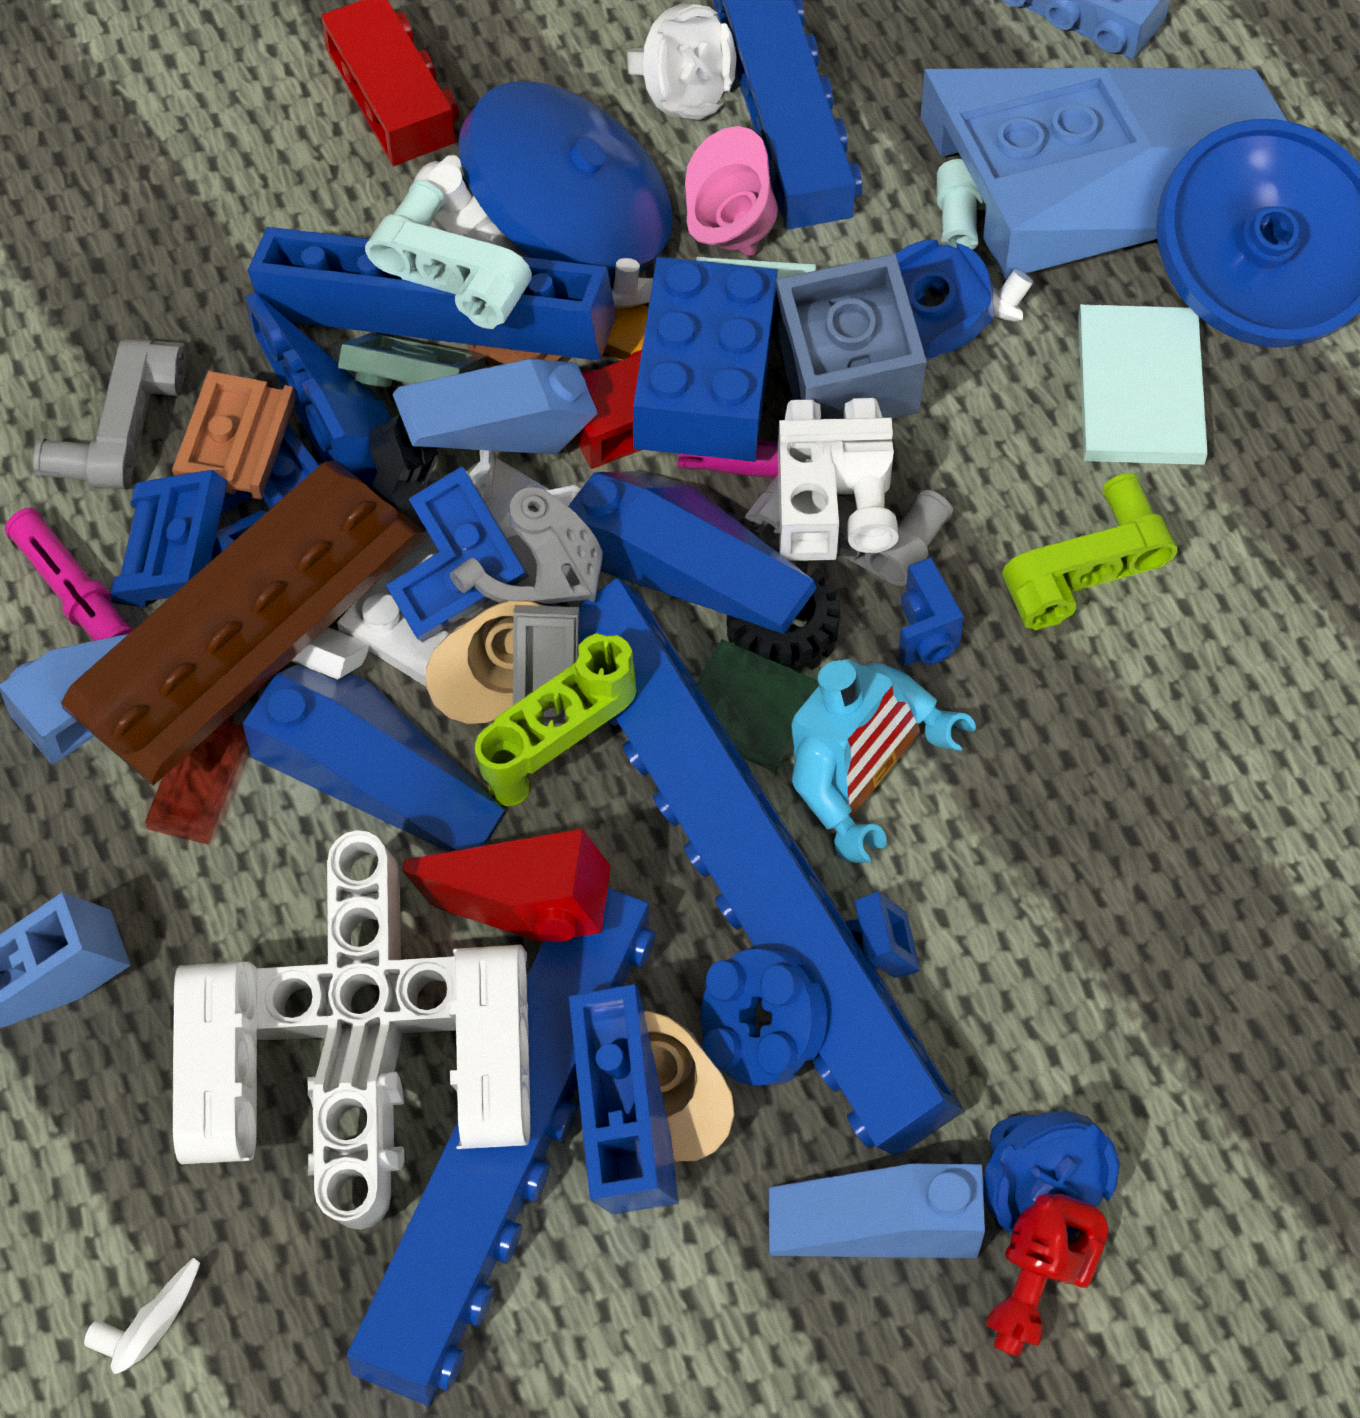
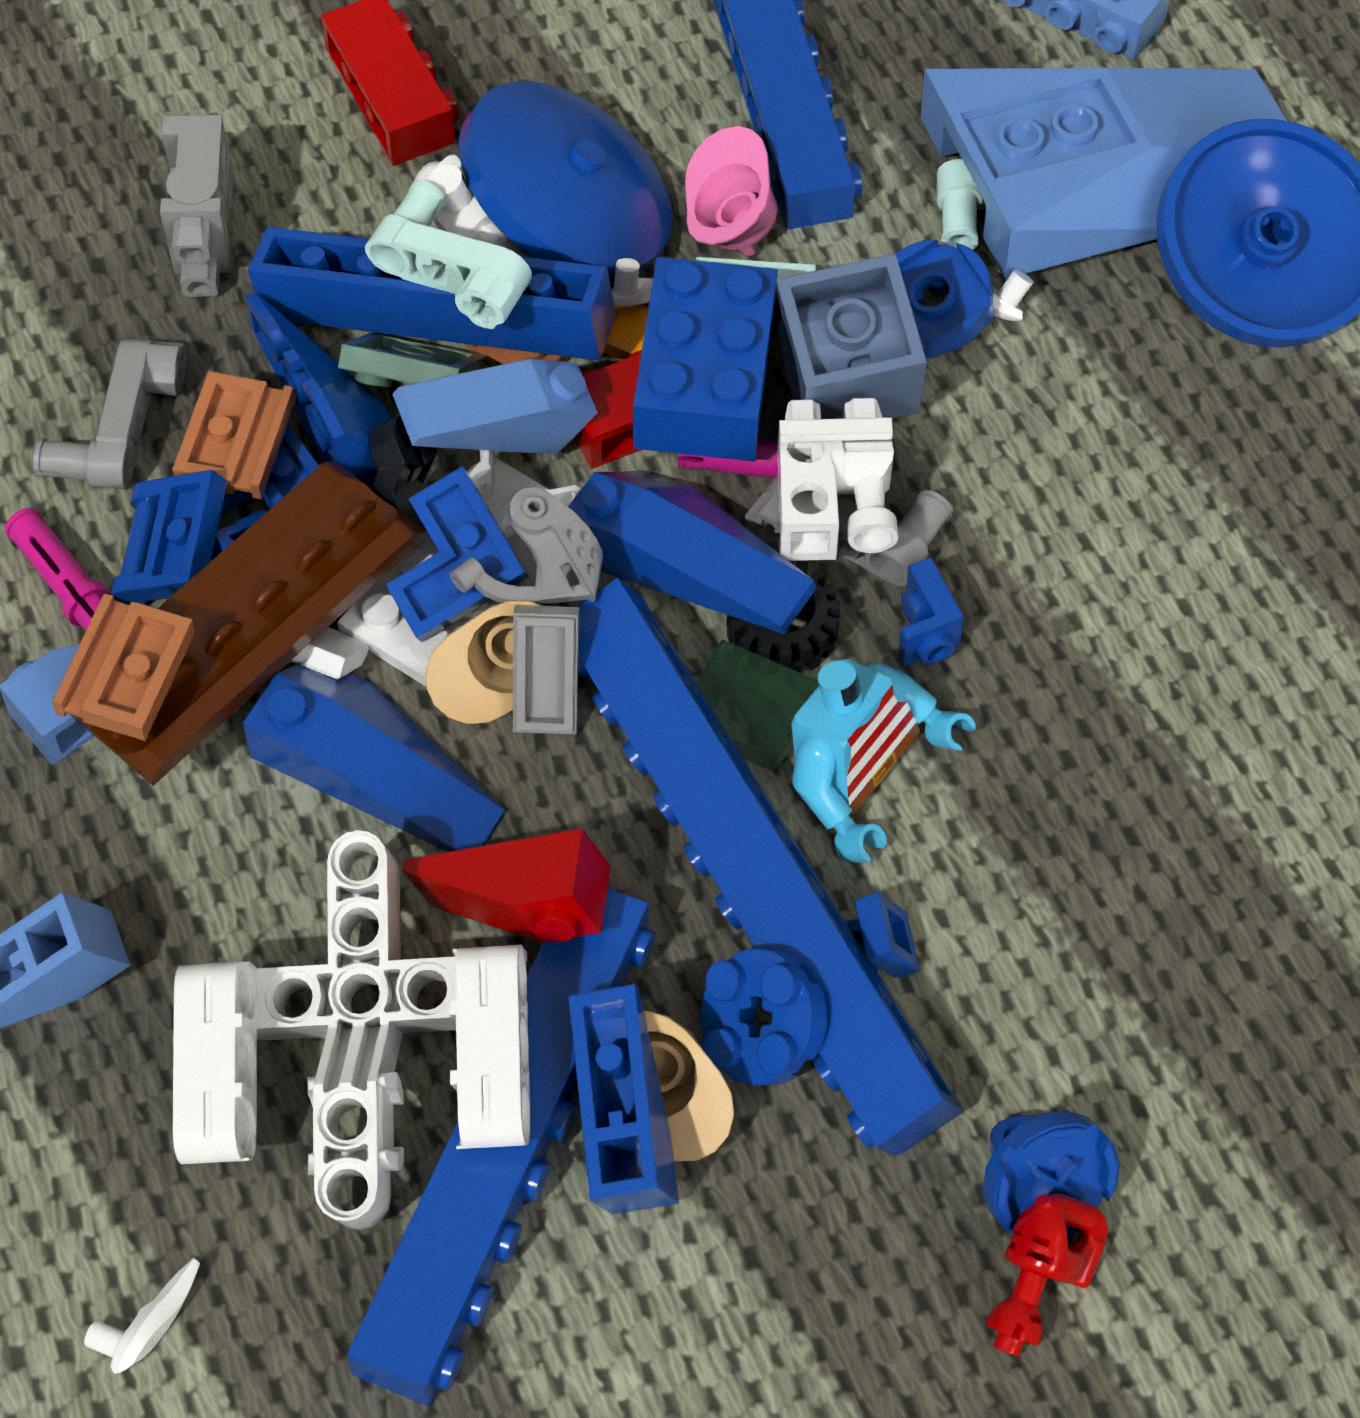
(124, 667): none -> nougat plate
(198, 202): none -> light grey hips
(198, 786): clear red tile -> none
(520, 740): lime beam -> none
(686, 61): white tile -> none
(881, 1213): medium blue slope -> none
(1046, 576): lime beam -> none
(1141, 385): light aqua tile -> none

